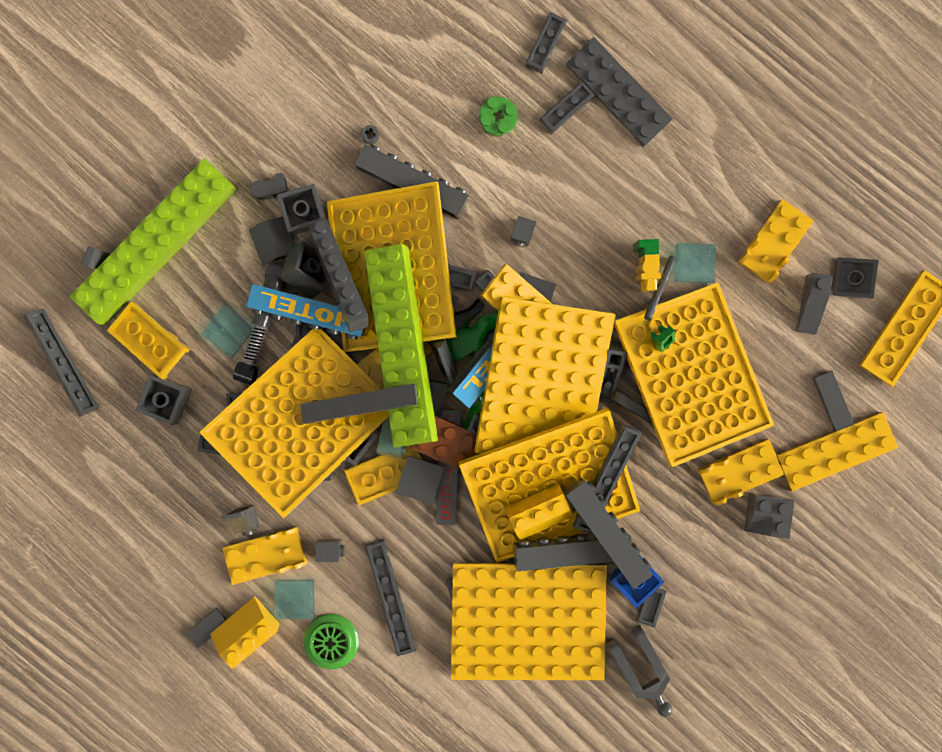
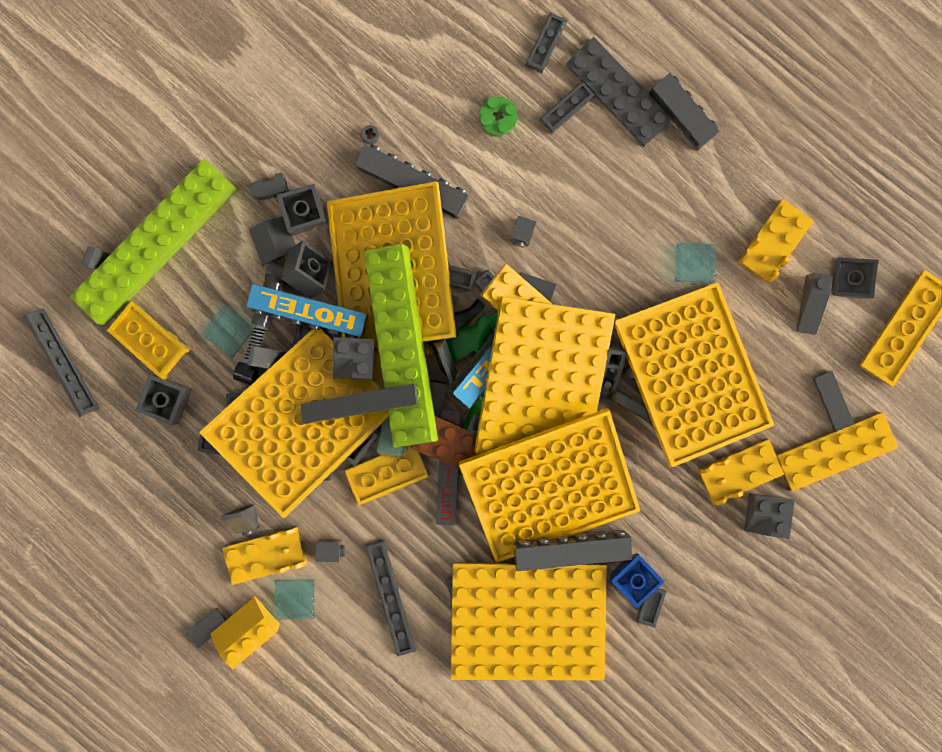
(264, 357): none -> dark grey slope
(338, 276): dark grey brick -> none
(345, 628): bright green piece -> none
(353, 358): none -> dark grey slope
(420, 479): dark grey tile -> none
(539, 512): yellow slope -> none
(607, 532): dark grey brick -> none
(612, 467): dark grey tile -> none
(648, 264): yellow hips -> none
(653, 689): dark grey piece -> none
(660, 287): dark grey bar -> none
(664, 339): green tile -> none
(684, 111): none -> dark grey brick

